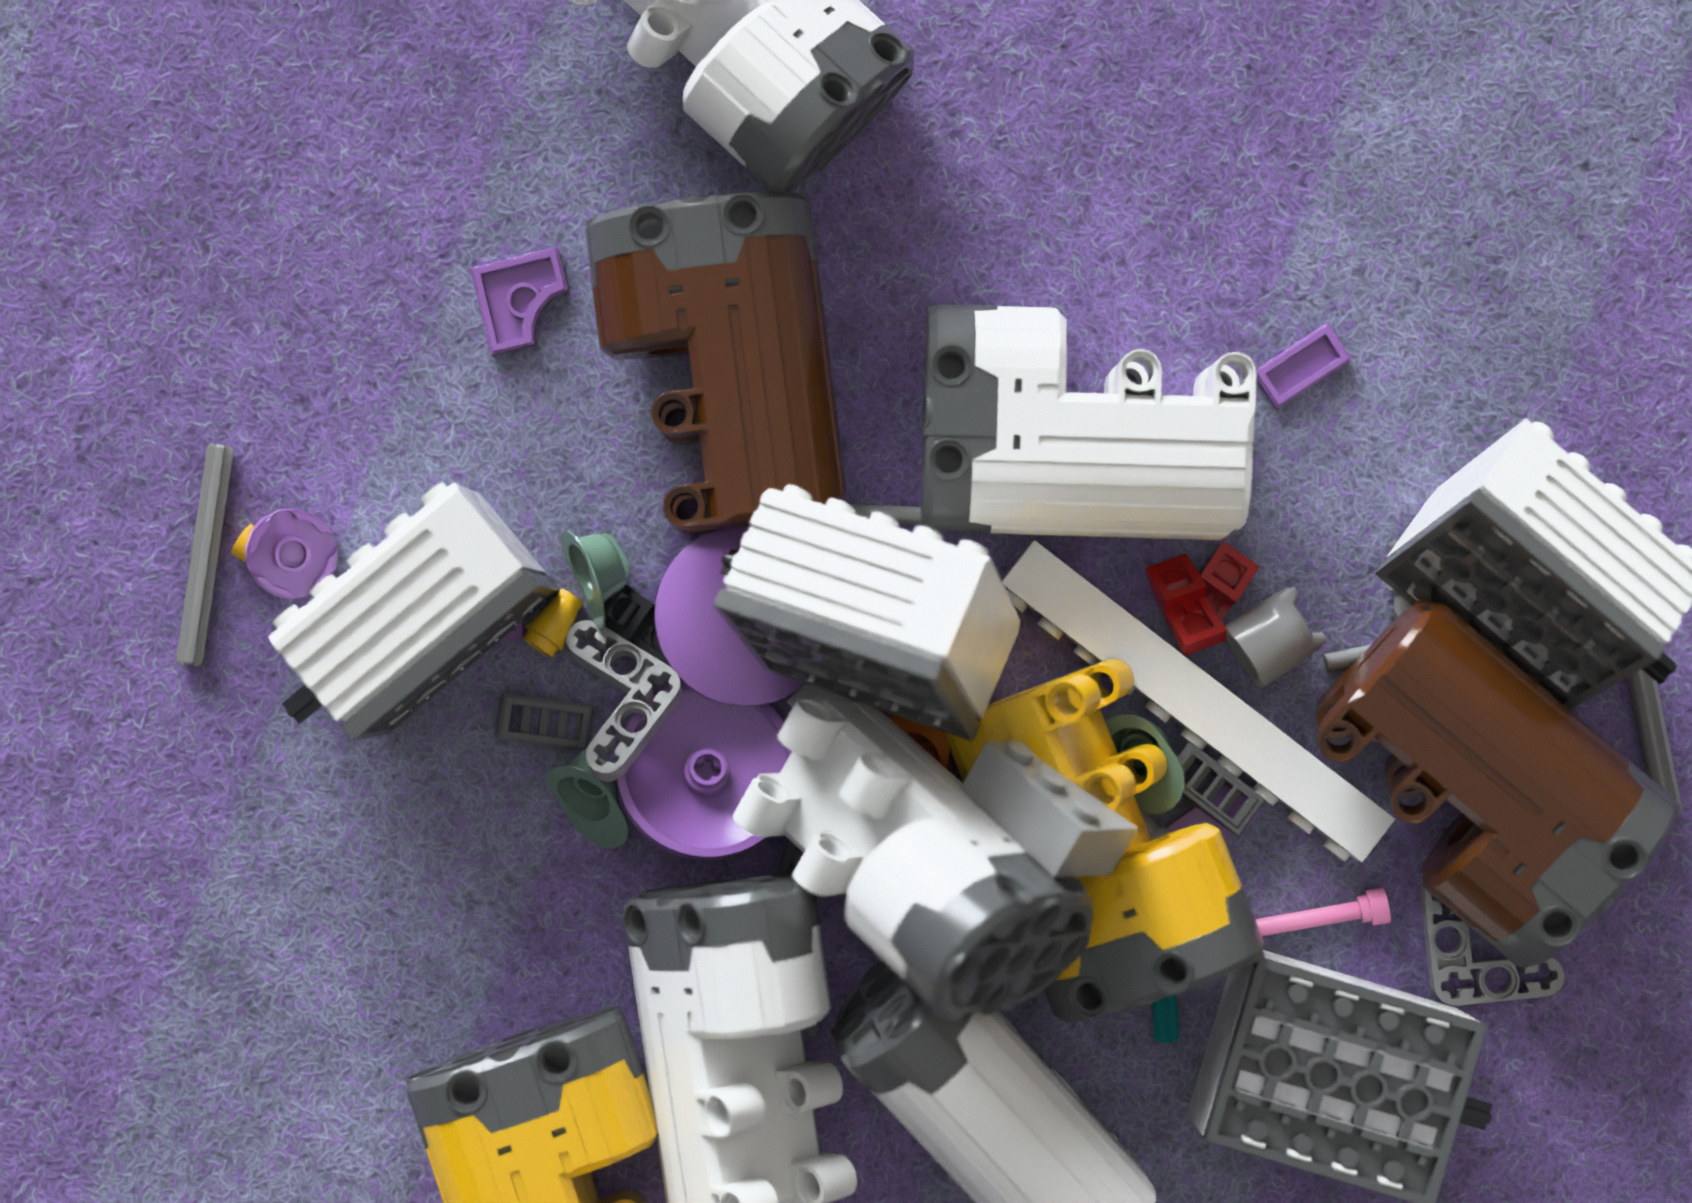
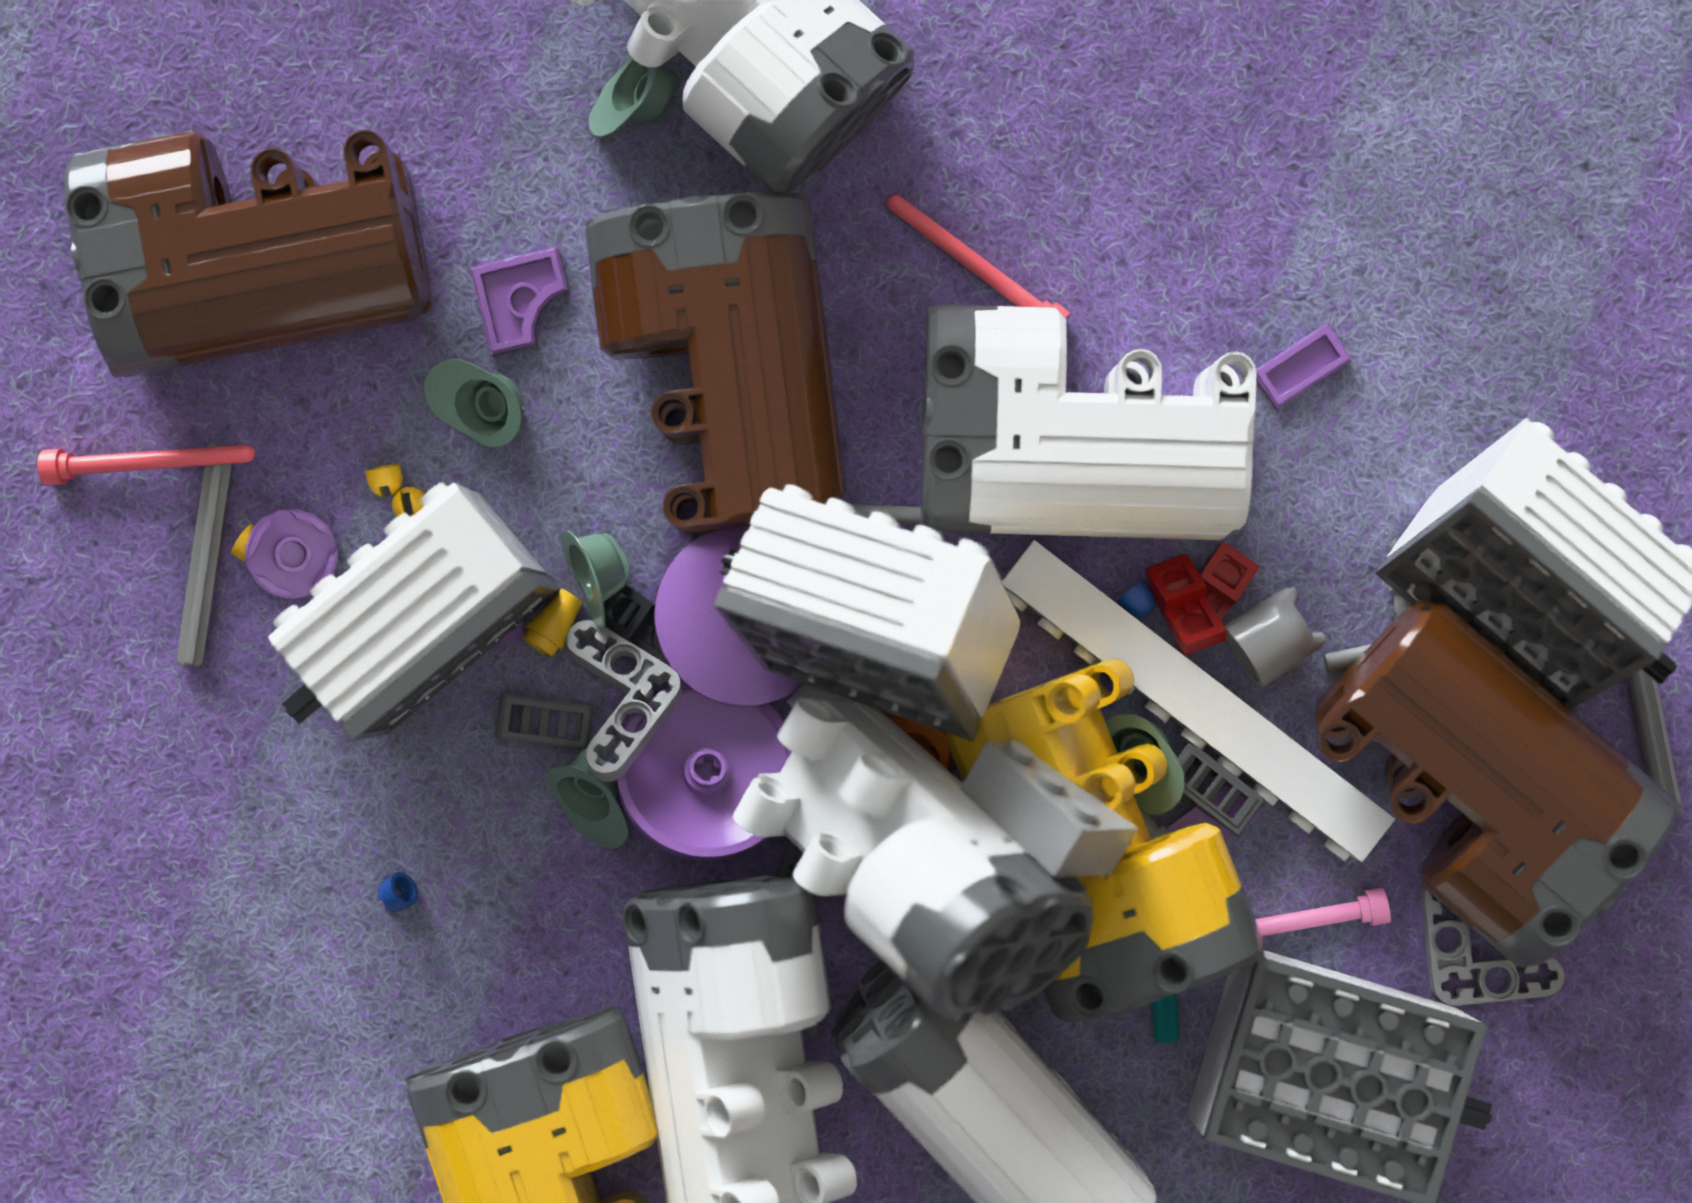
(59, 467): none -> coral piece
(196, 279): none -> reddish brown piece
(382, 476): none -> yellow hinge
(388, 895): none -> blue hinge
(398, 503): none -> yellow hinge
(475, 401): none -> sand green piece
(634, 95): none -> sand green piece
(966, 255): none -> coral piece
(1138, 600): none -> blue hinge

